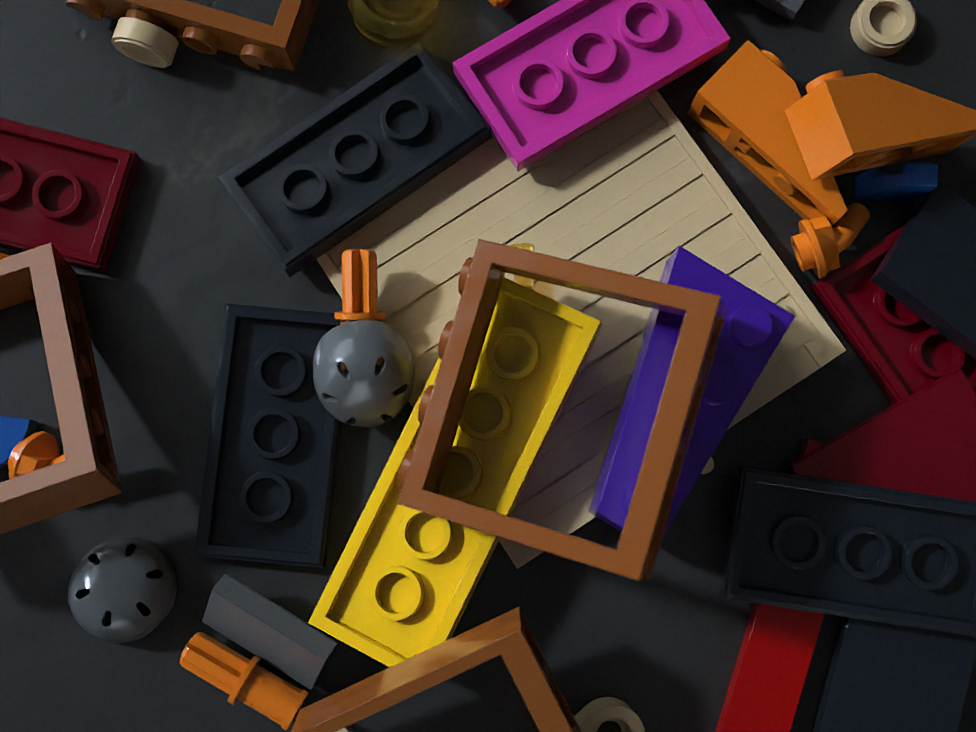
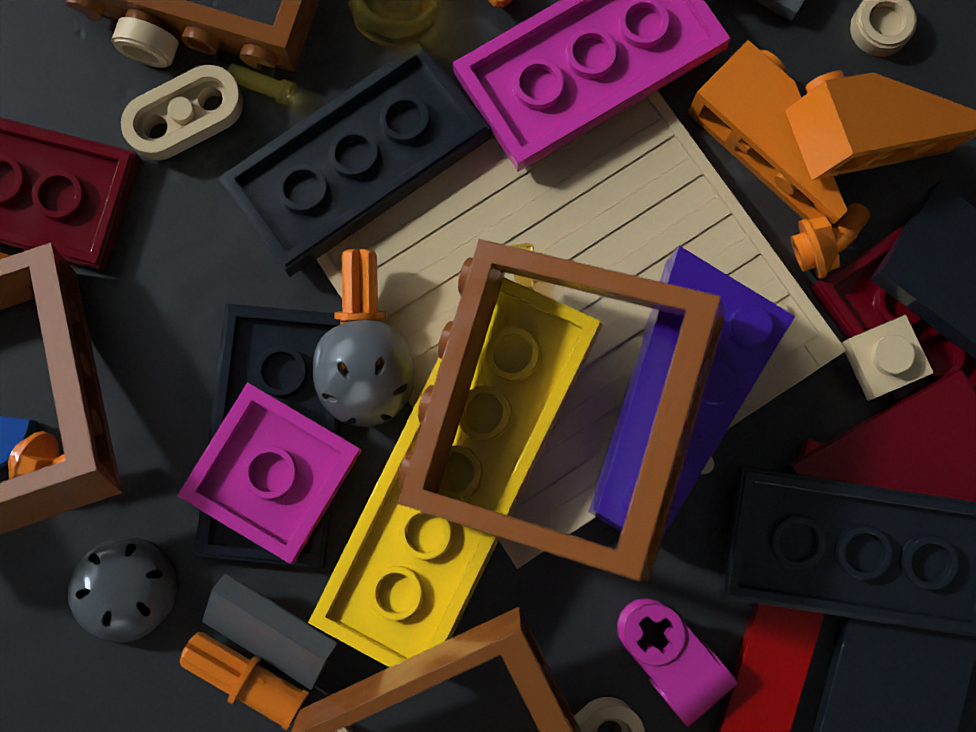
(181, 107): none -> tan plate
(269, 473): none -> dark pink plate
(283, 91): none -> clear yellow piece
(678, 664): none -> dark pink piece
(887, 357): none -> tan plate
(909, 187): blue tile -> none

